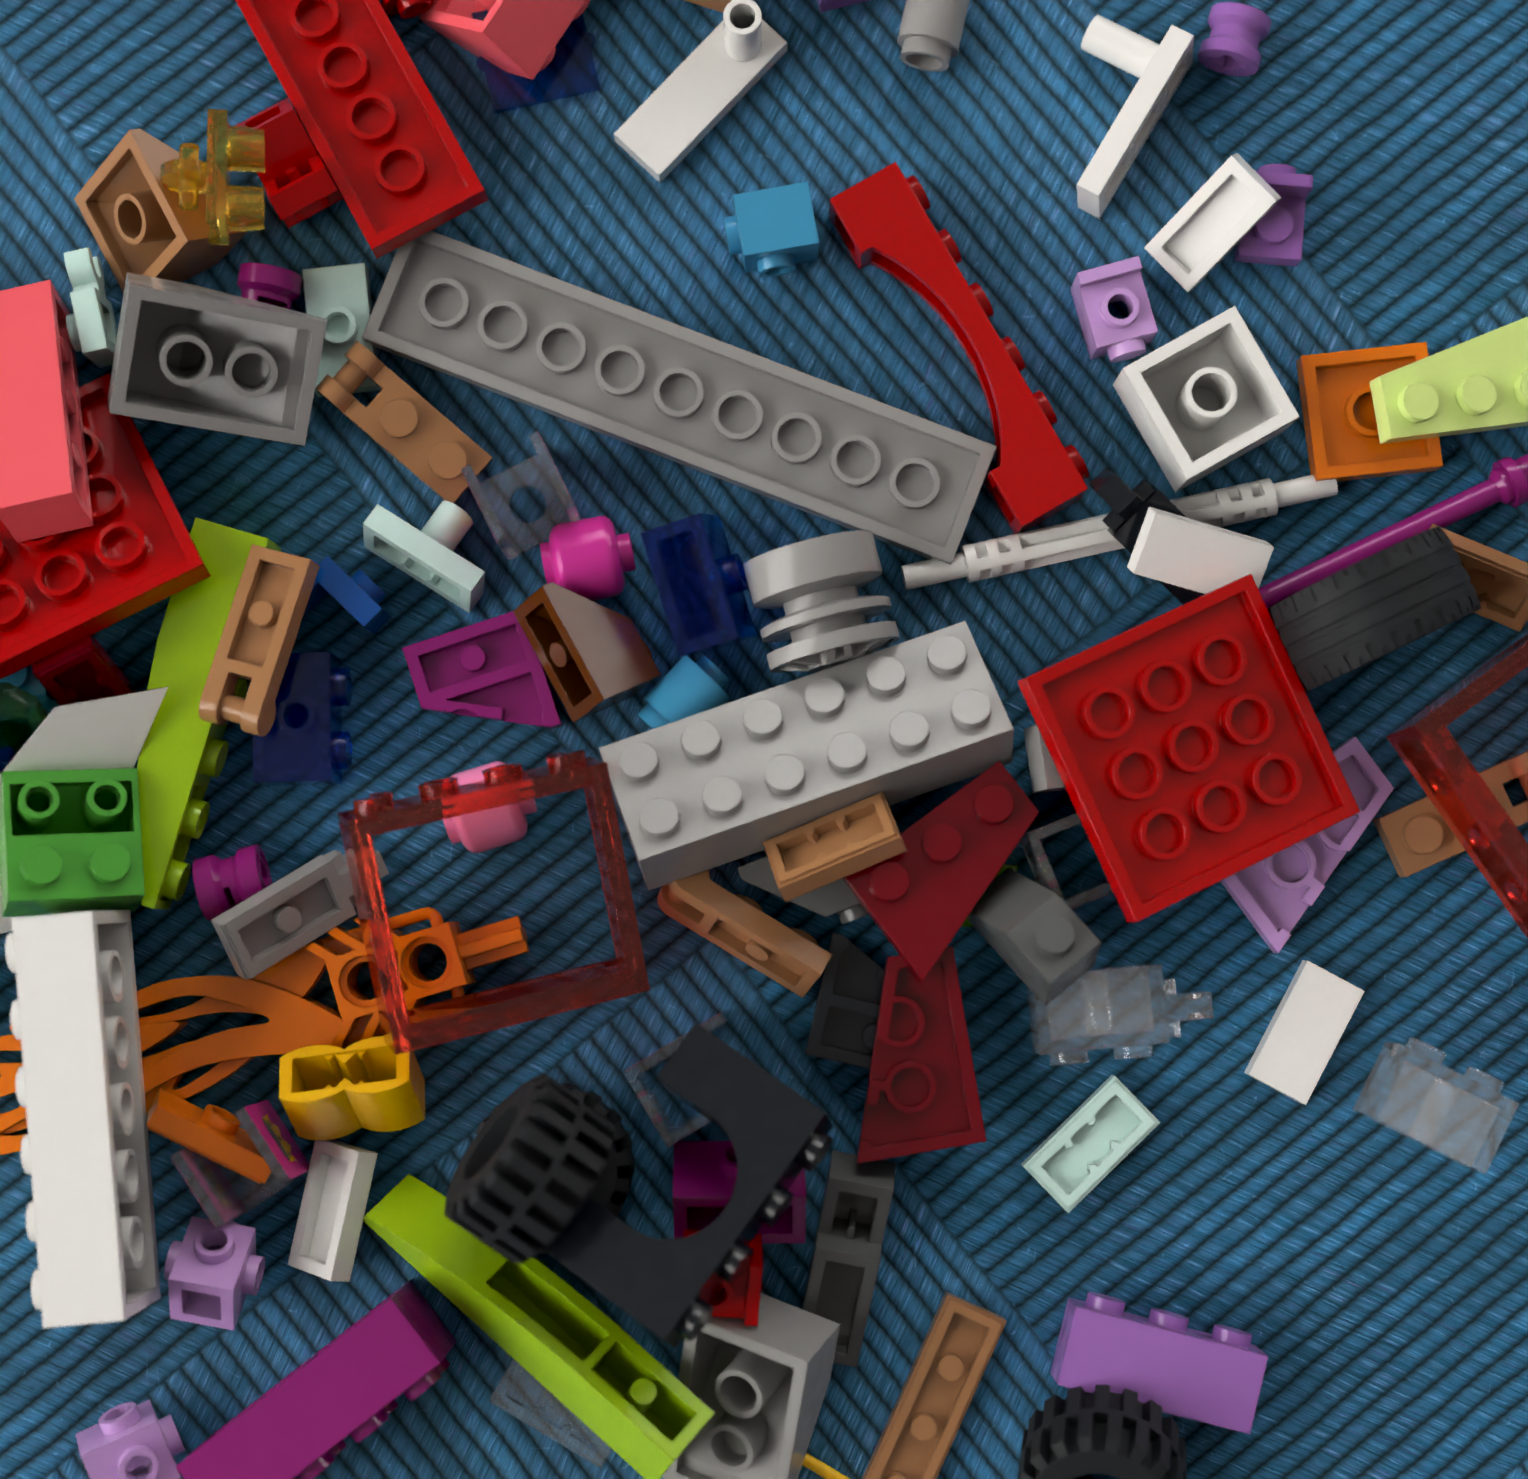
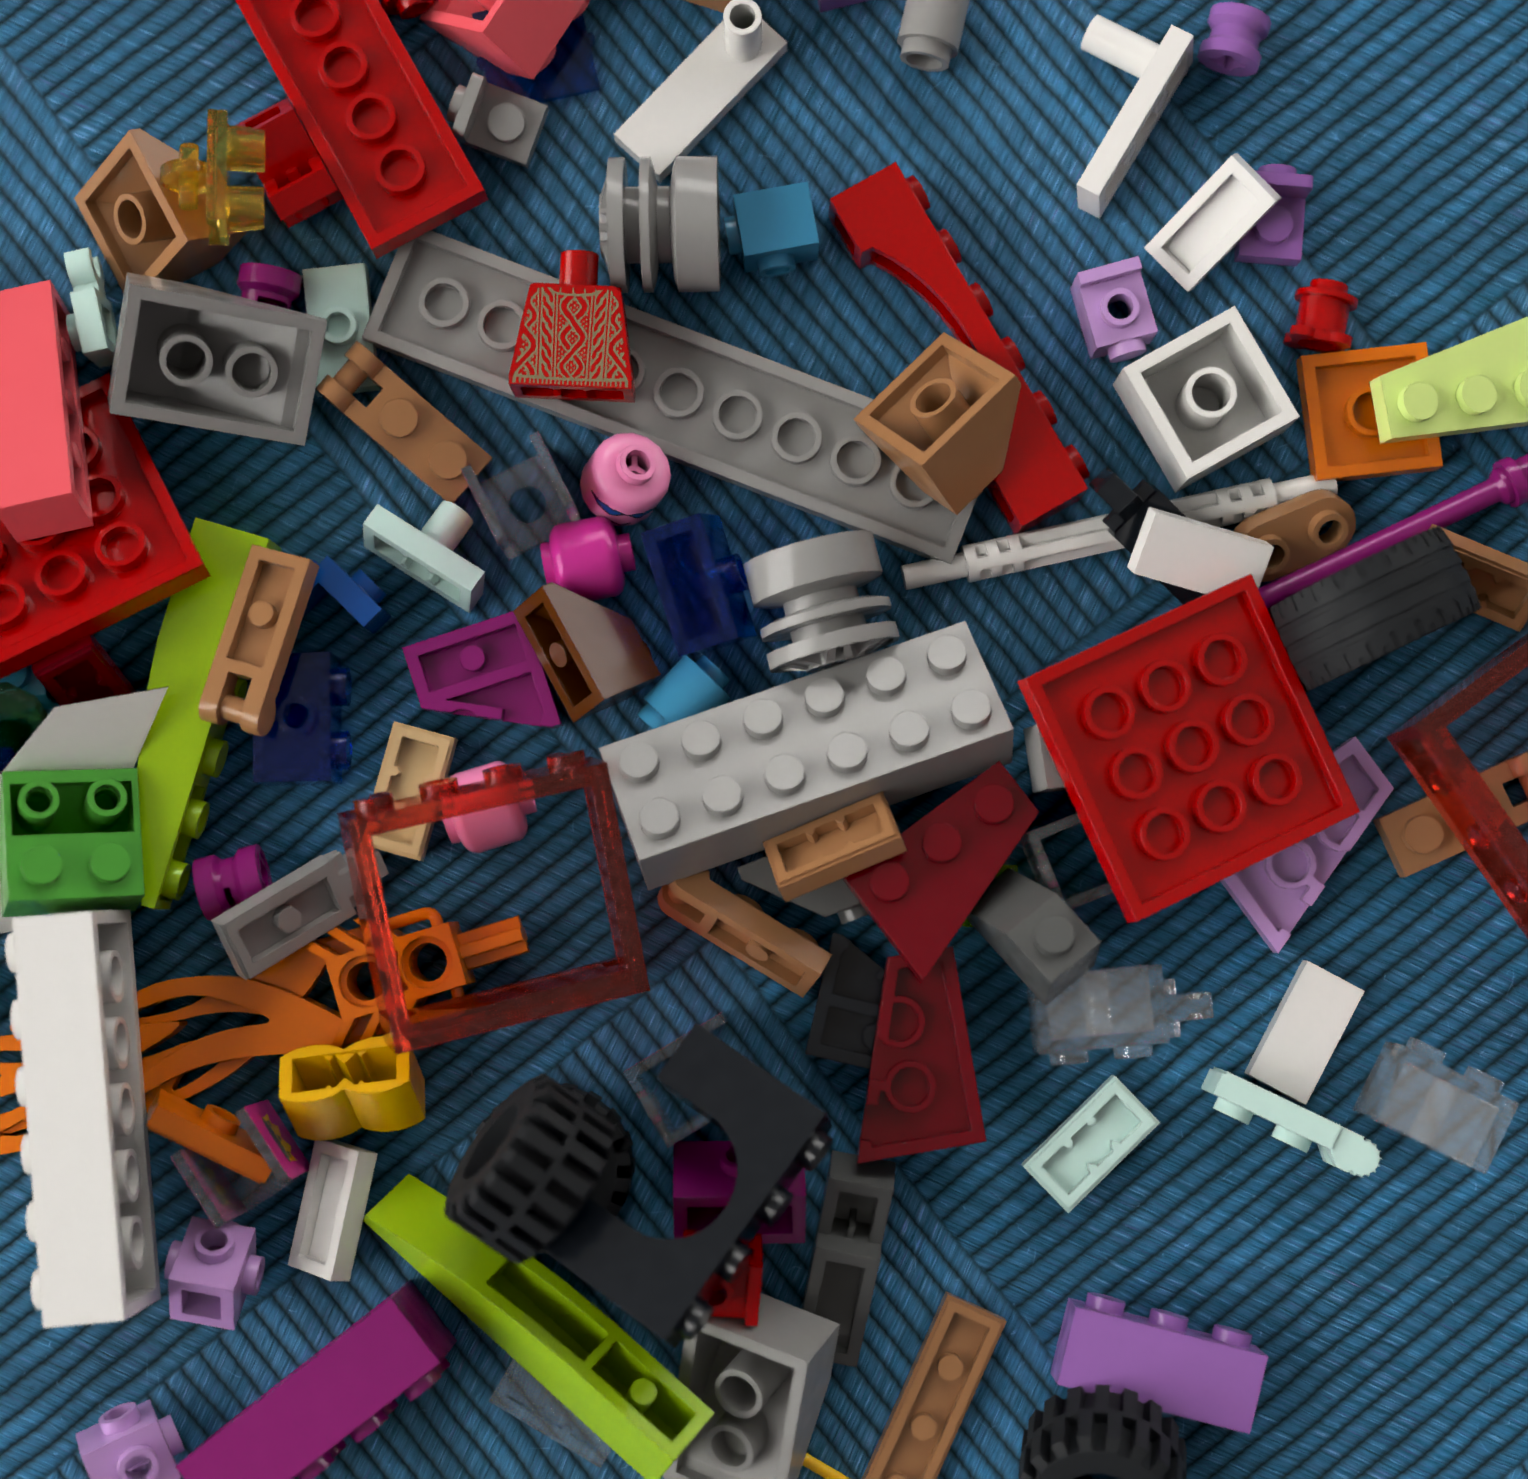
(409, 760): none -> tan plate
(496, 120): none -> light grey bracket
(573, 338): none -> red torso
(625, 478): none -> bright pink head
(662, 223): none -> light grey wheel
(946, 421): none -> medium nougat slope
(1293, 1123): none -> light aqua hinge
(1296, 528): none -> medium nougat plate
(1322, 317): none -> red brick

